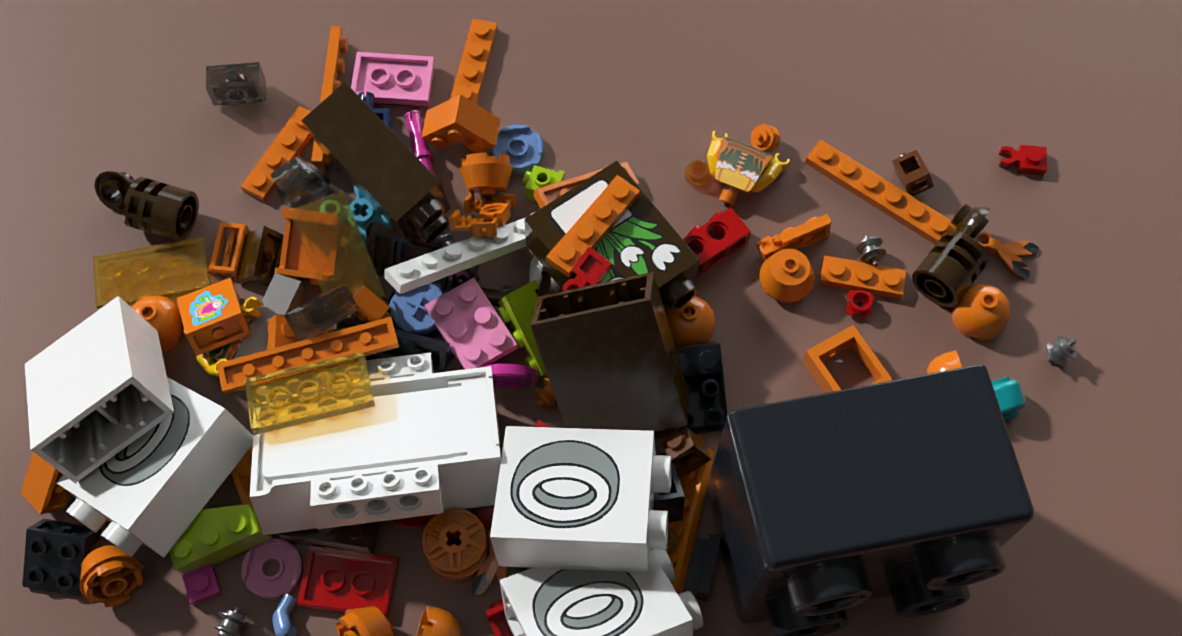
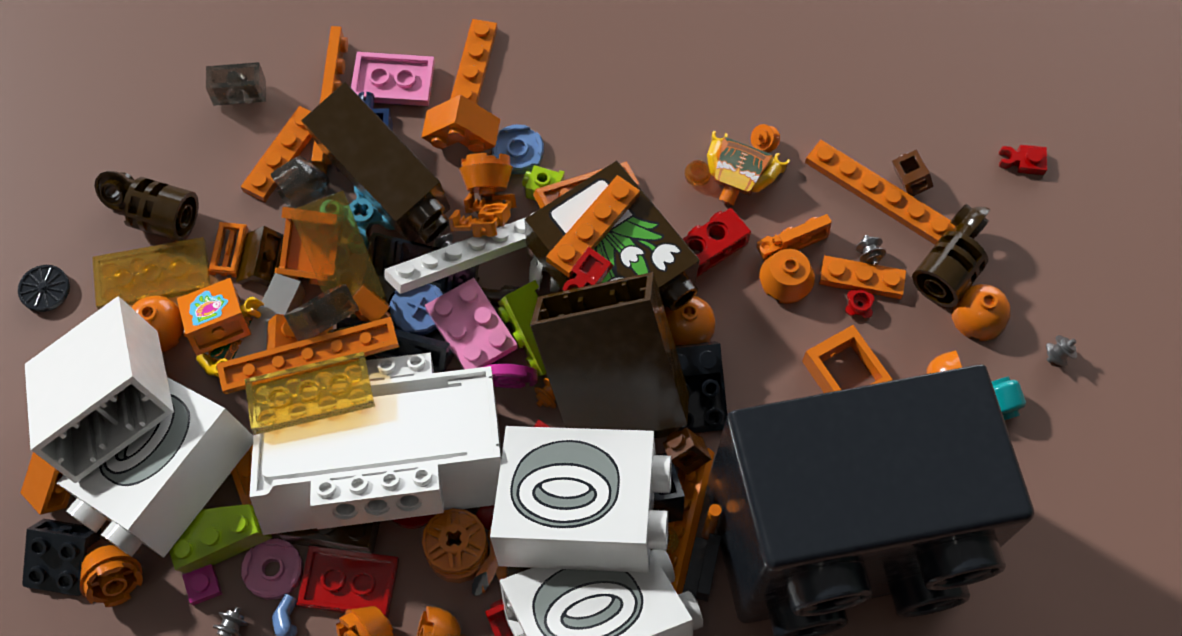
(43, 288): none -> black wheel
(419, 145): dark pink pin -> none
(711, 520): none -> orange bar
(1010, 252): orange piece -> none

